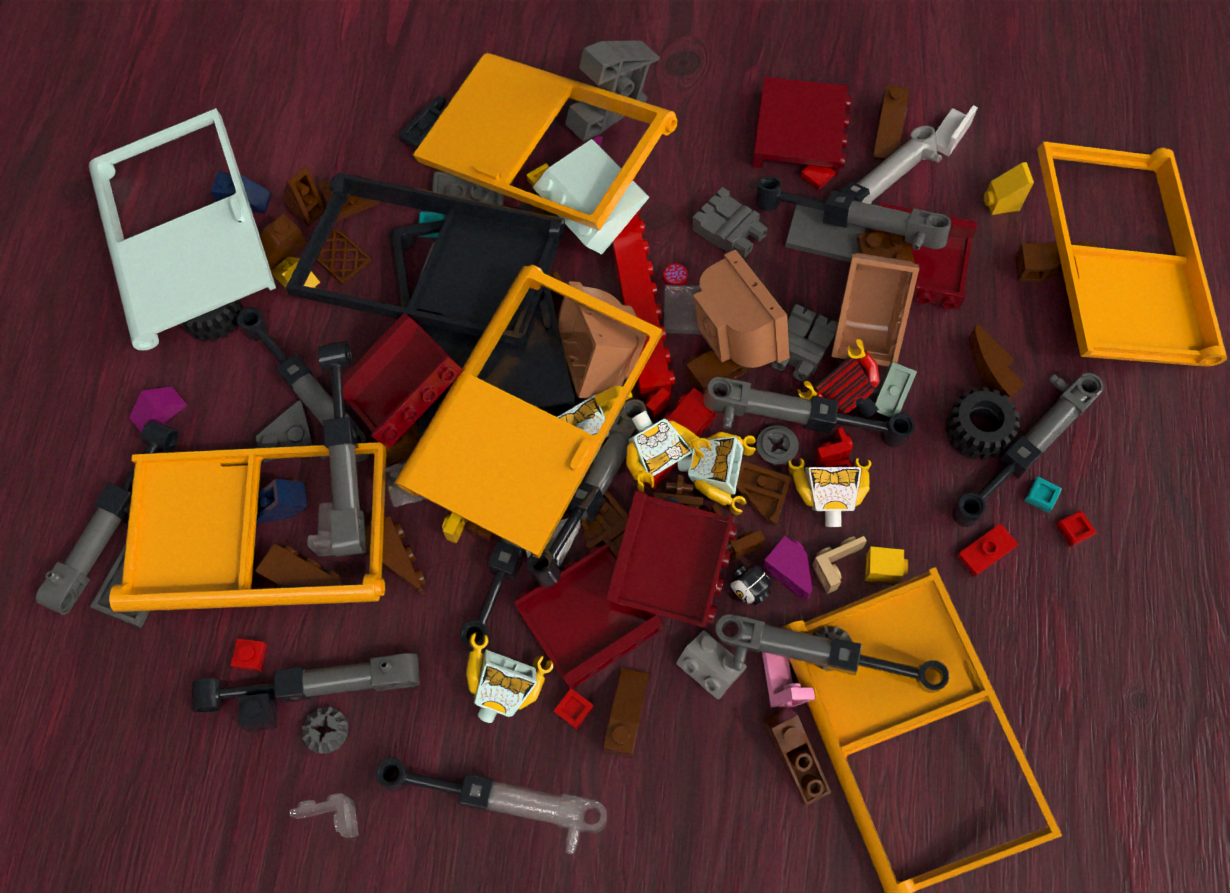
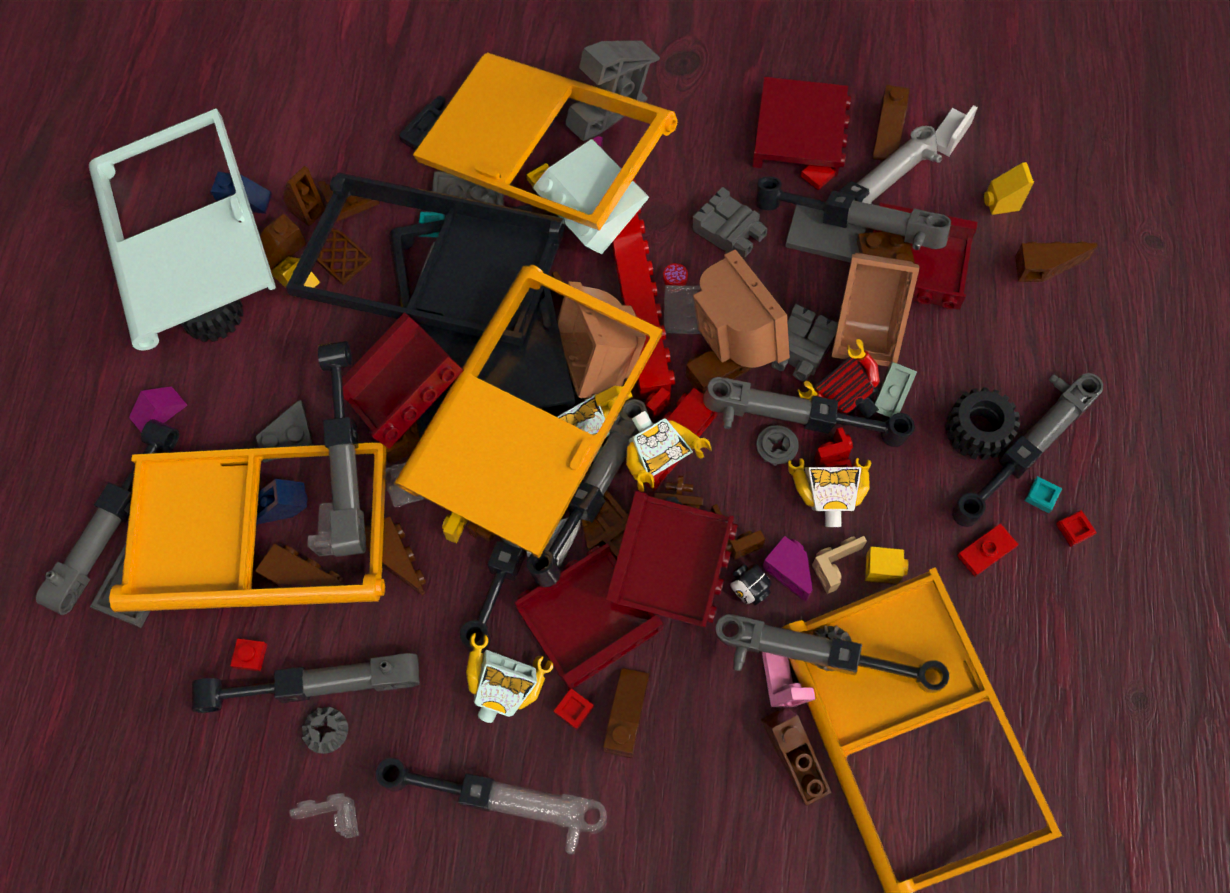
(257, 712): black brick -> none
(294, 372): piece -> none
(709, 664): light grey bracket -> none
(719, 469): torso -> none
(763, 490): reddish brown wing -> none
(994, 364): reddish brown slope -> none
(1133, 300): light orange door -> none

